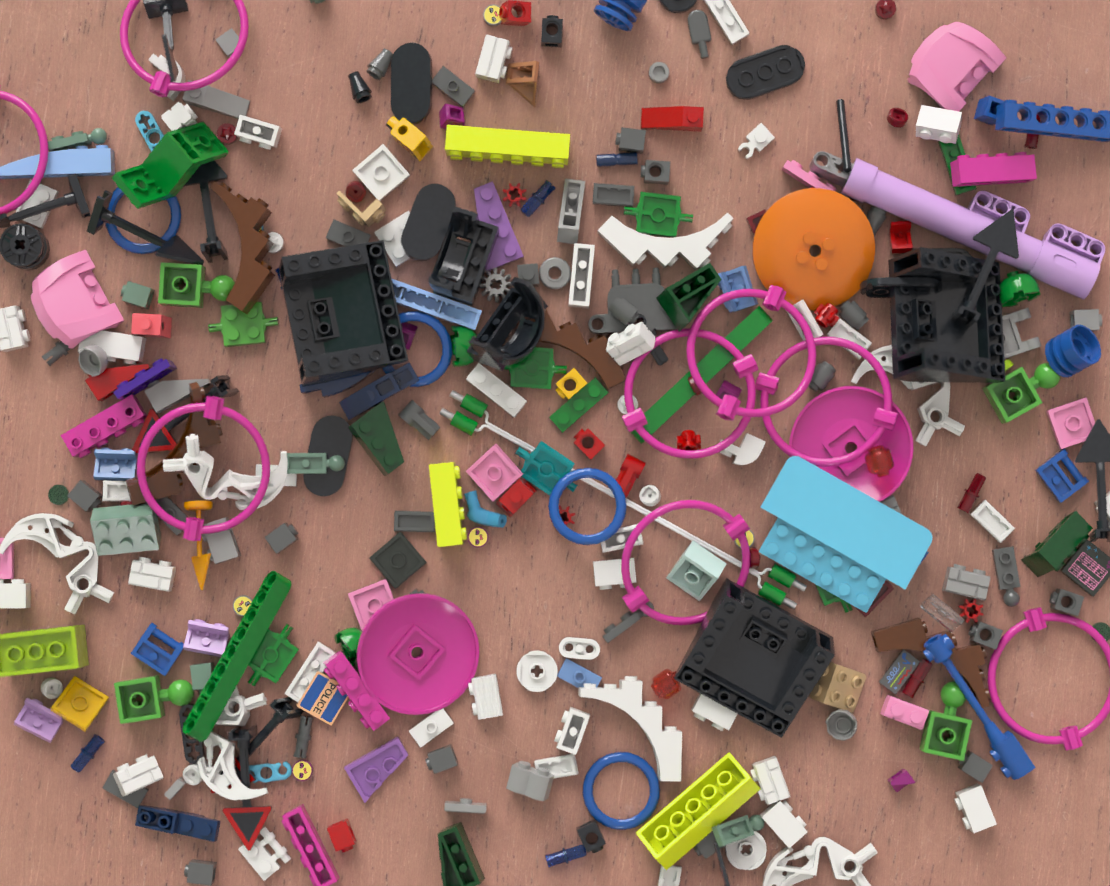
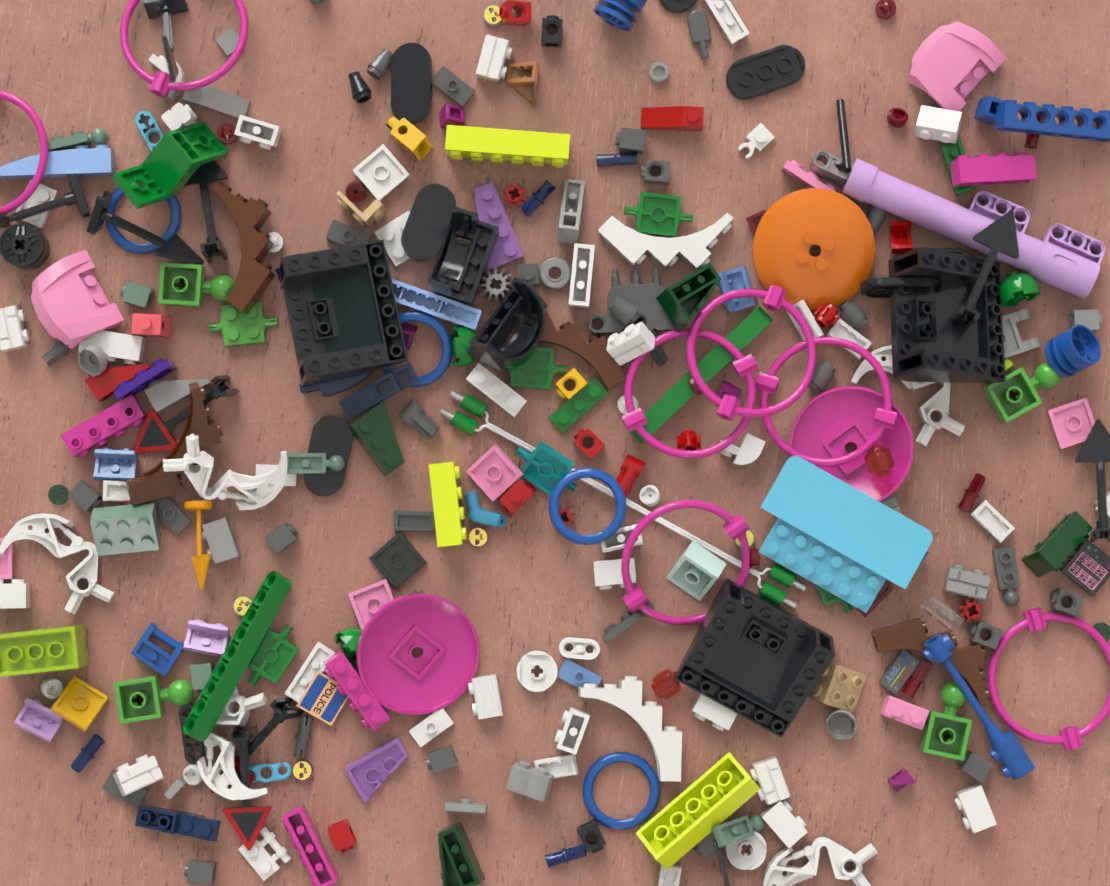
(152, 575): white brick -> none
(213, 409): dark pink piece -> none
(613, 195): dark grey plate -> none
(1057, 480): blue plate -> none

